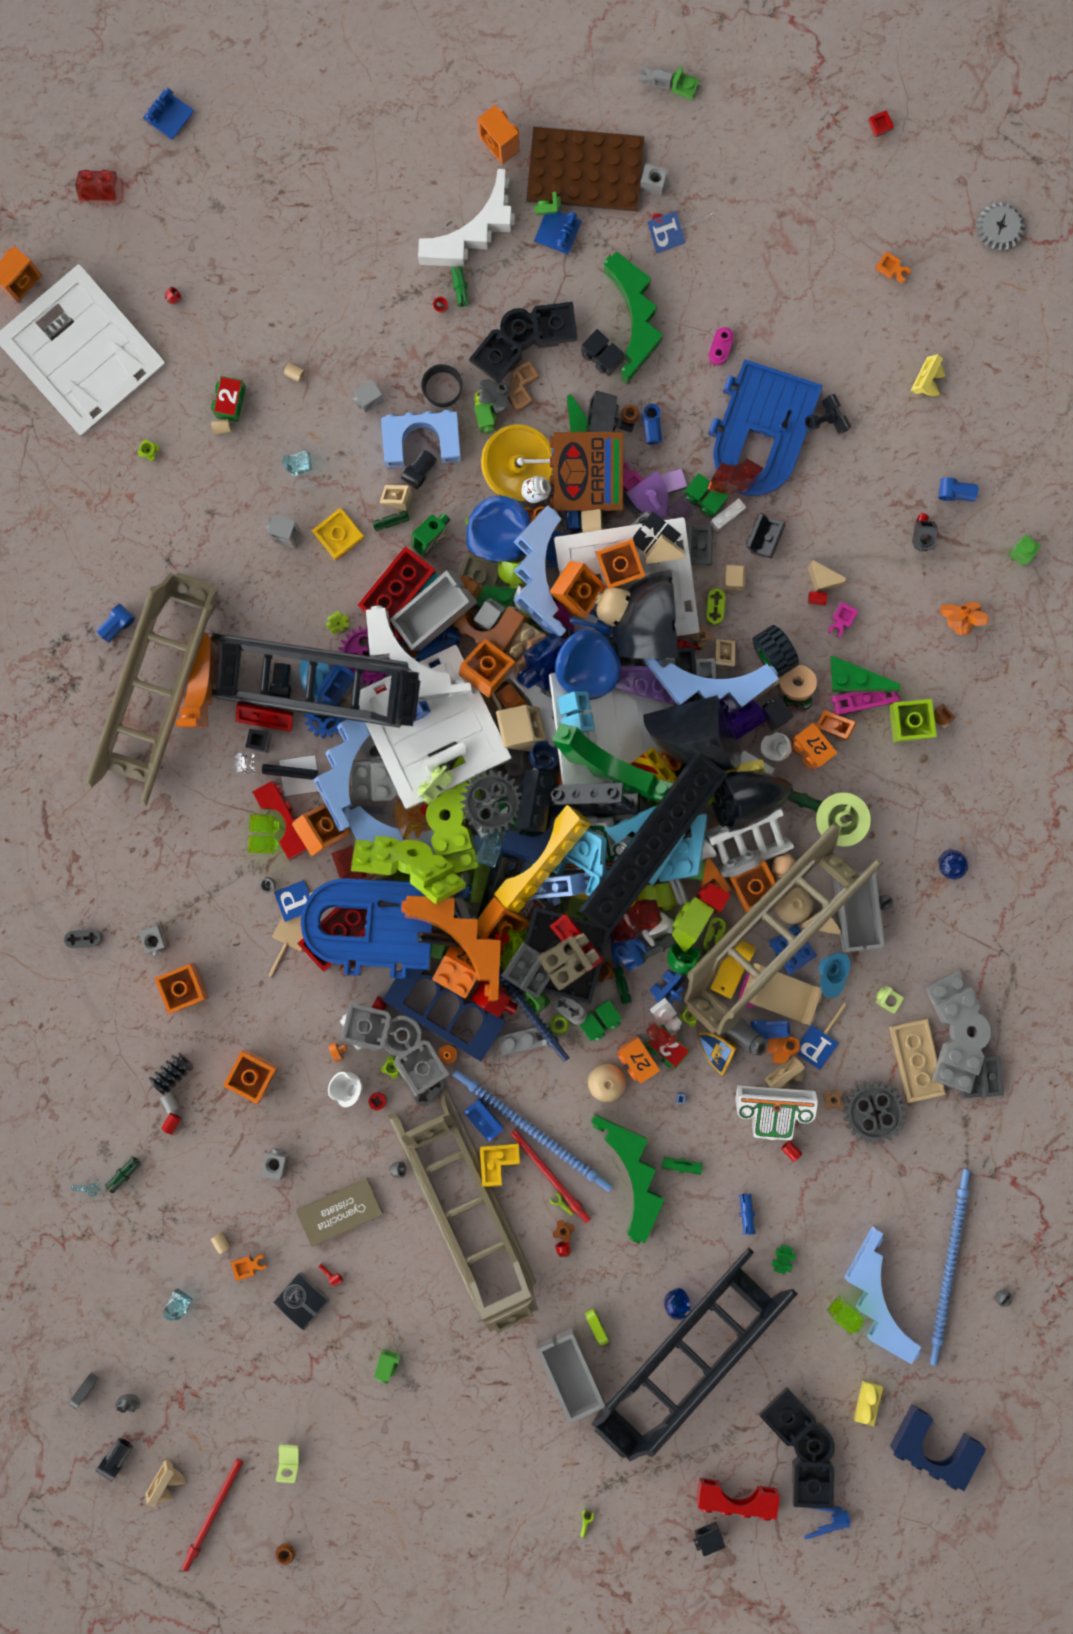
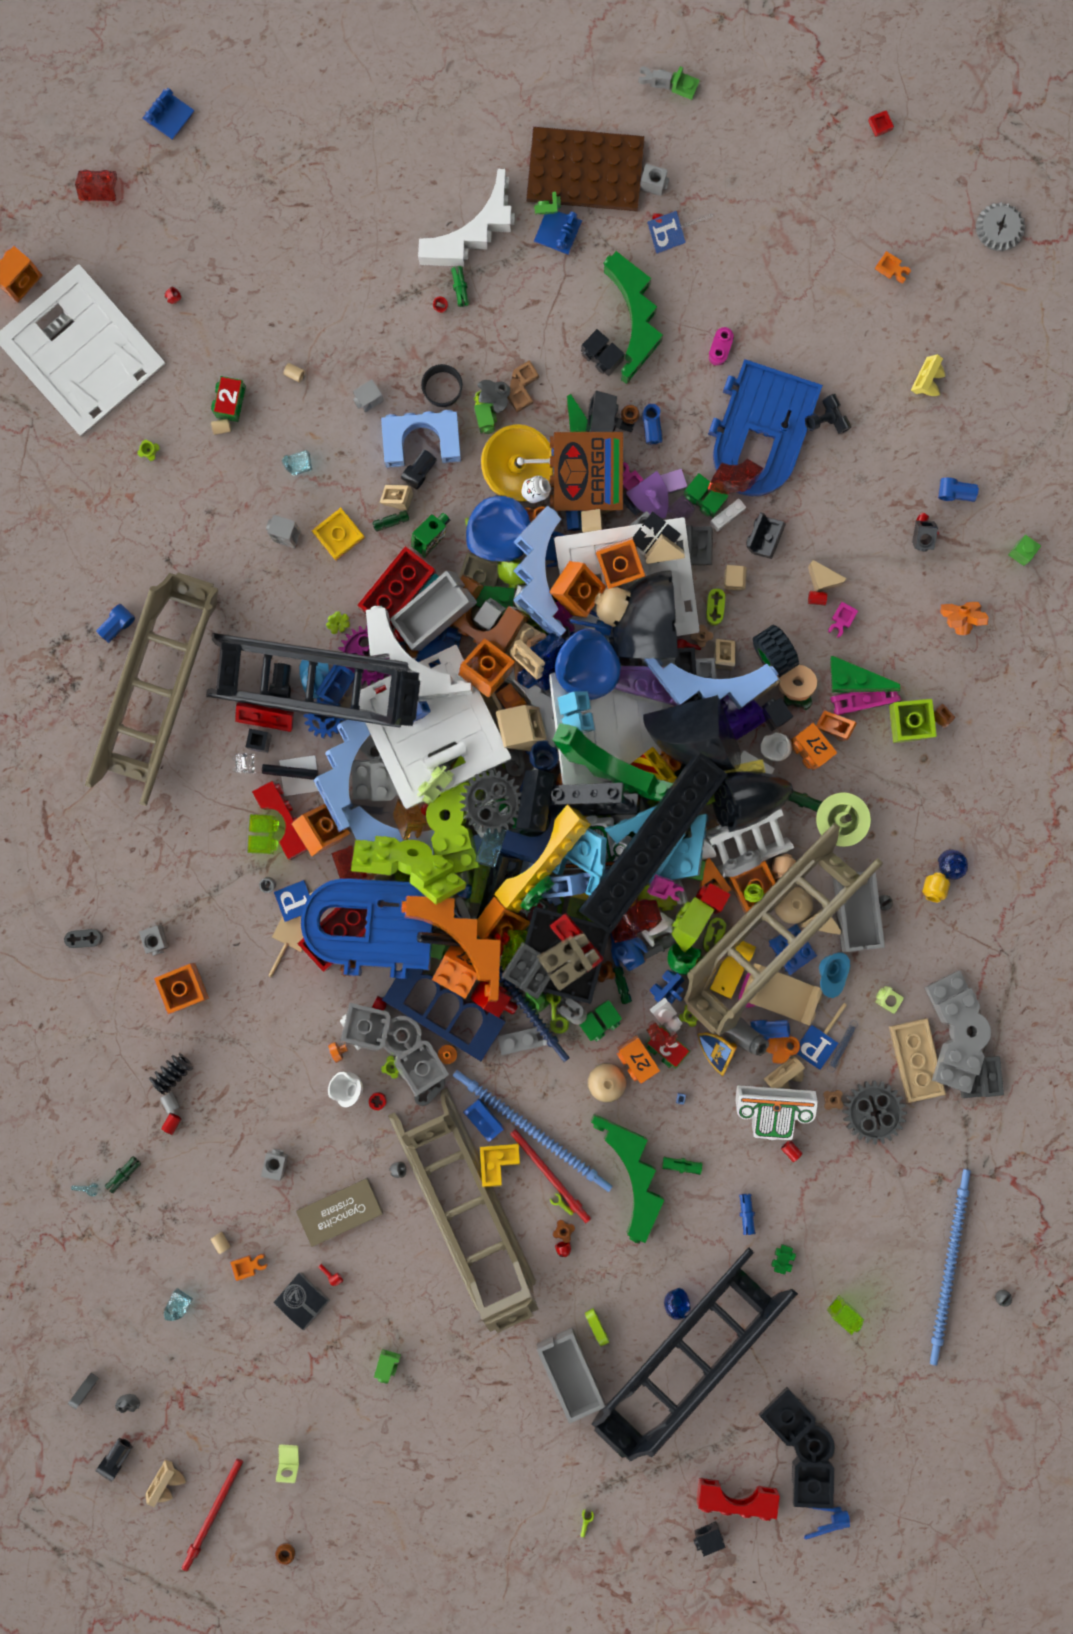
(199, 692): orange arch -> none
(251, 1076): orange brick -> none
(499, 134): orange brick -> none
(528, 659): none -> tan tile
(534, 897): none -> green piece
(543, 327): black plate -> none
(554, 1000): none -> lime hand
(662, 887): none -> dark pink plate
(753, 893): none -> lime plate
(842, 1047): none -> sand blue piece
(866, 1275): light blue arch -> none
(868, 1403): light yellow tile -> none
(936, 887): none -> yellow head
(955, 1469): dark blue arch -> none

